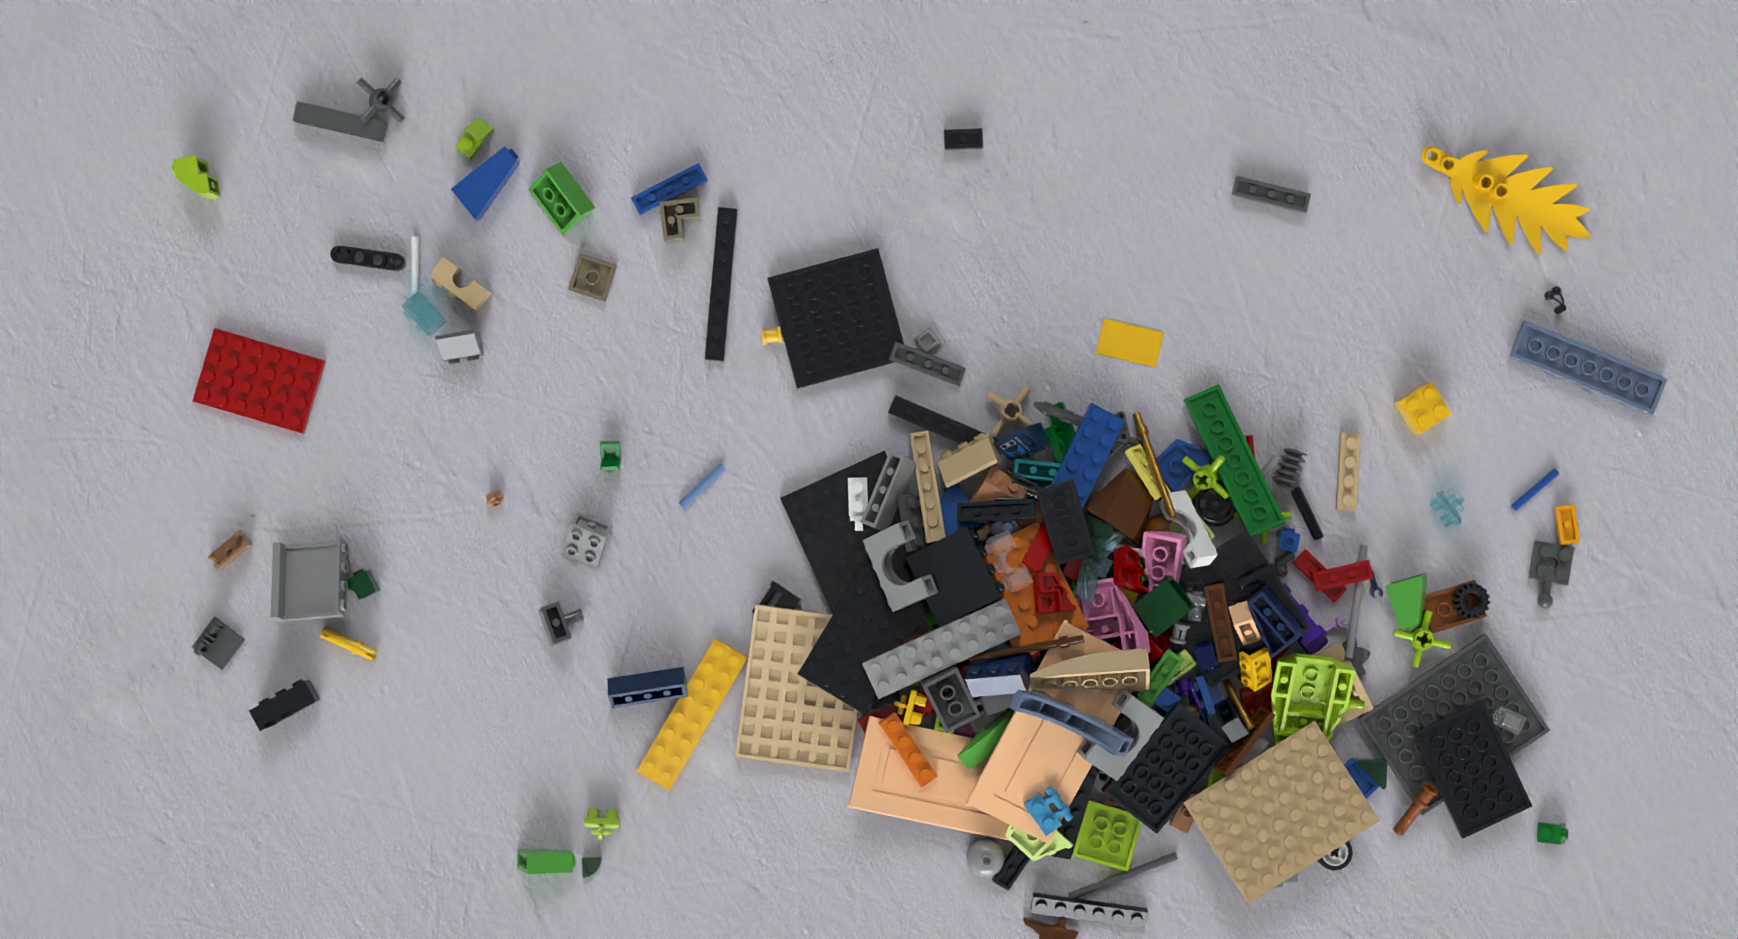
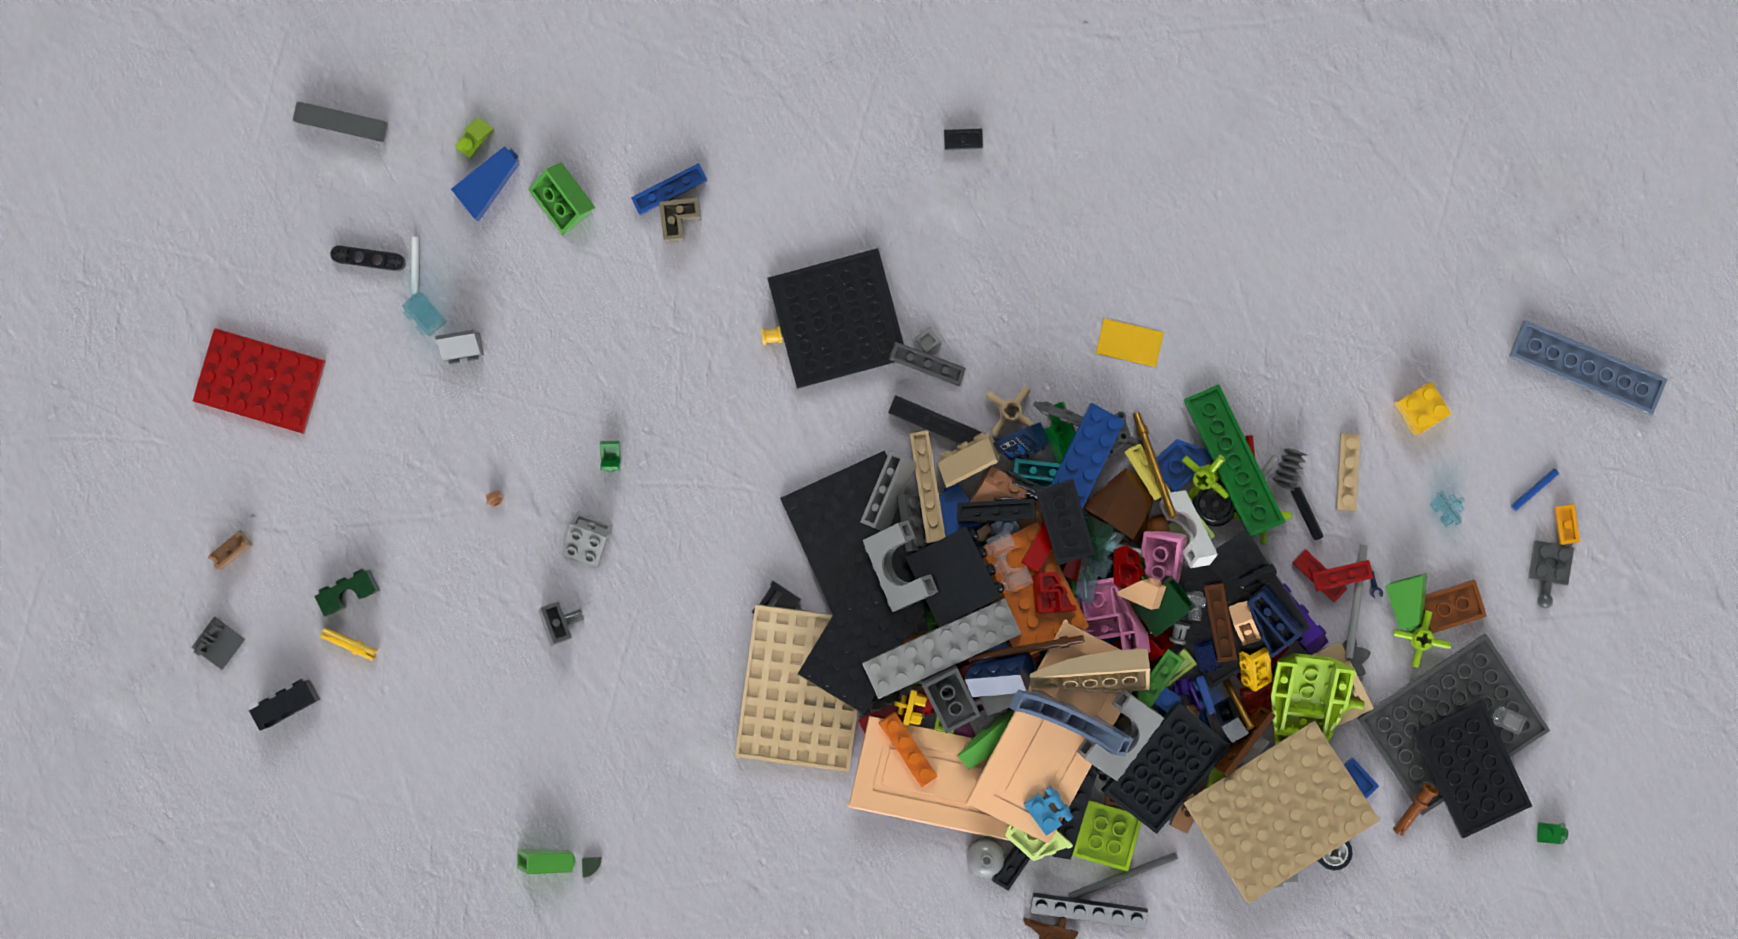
(195, 174): lime piece -> none
(309, 580): light grey panel -> none
(376, 105): dark grey bar -> none
(445, 275): tan arch -> none
(592, 277): dark tan tile -> none
(594, 821): lime hips -> none
(647, 687): dark blue brick -> none
(692, 714): yellow plate -> none
(702, 485): medium blue bar -> none
(721, 284): black plate -> none
(857, 500): white hinge -> none
(1145, 593): none -> light nougat slope
(1271, 194): dark grey plate -> none
(1281, 563): dark grey arm -> none
(1288, 539): blue bracket -> none
(1336, 624): lavender hand -> none
(1375, 768): clear green slope -> none
(1482, 603): black tyre -> none
(1487, 185): yellow plant -> none
(1549, 295): black piece -> none

